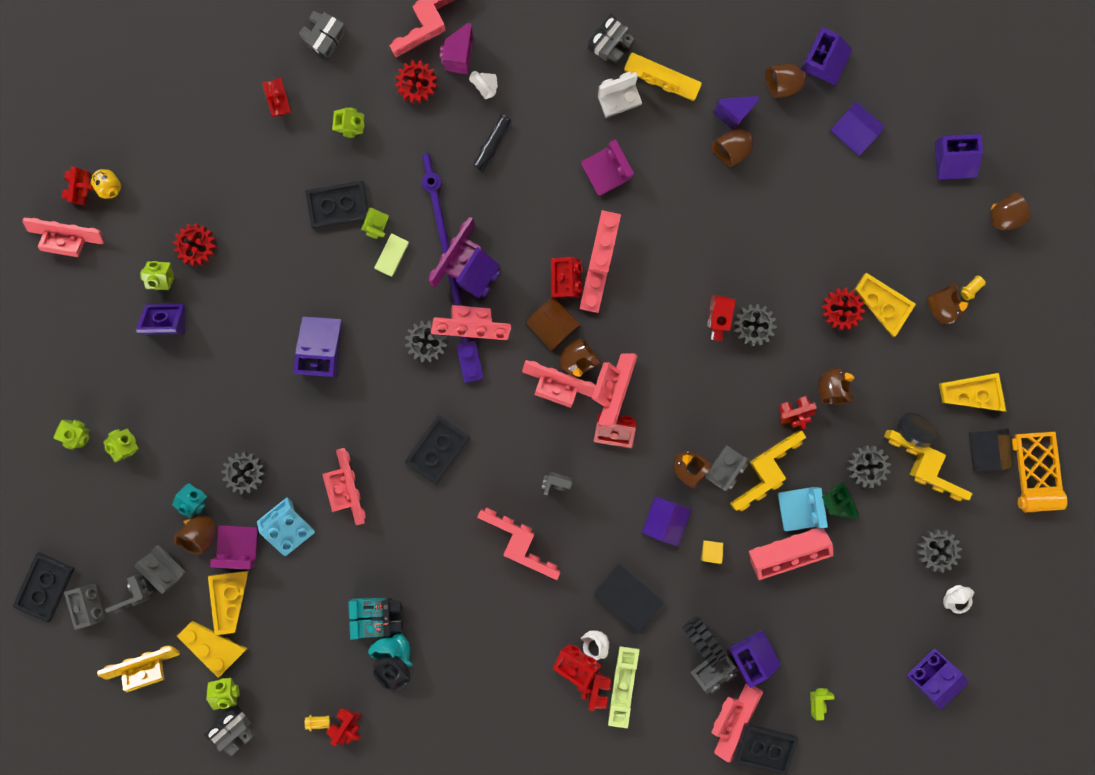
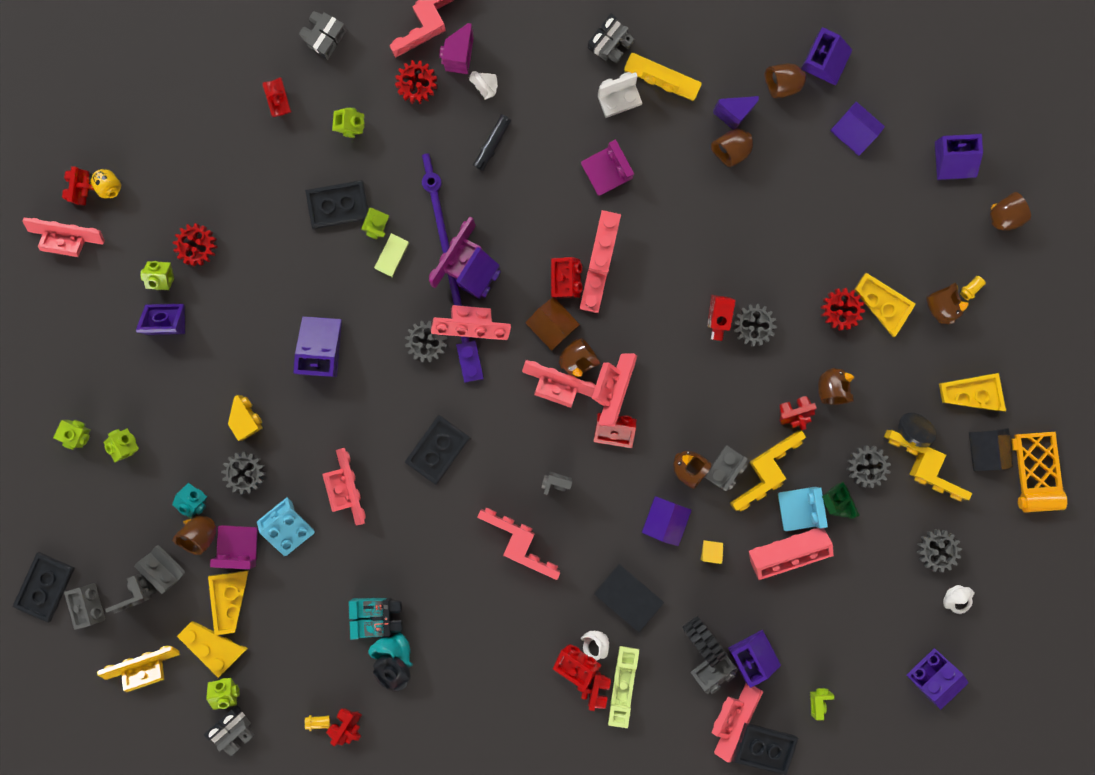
(242, 419): none -> yellow slope

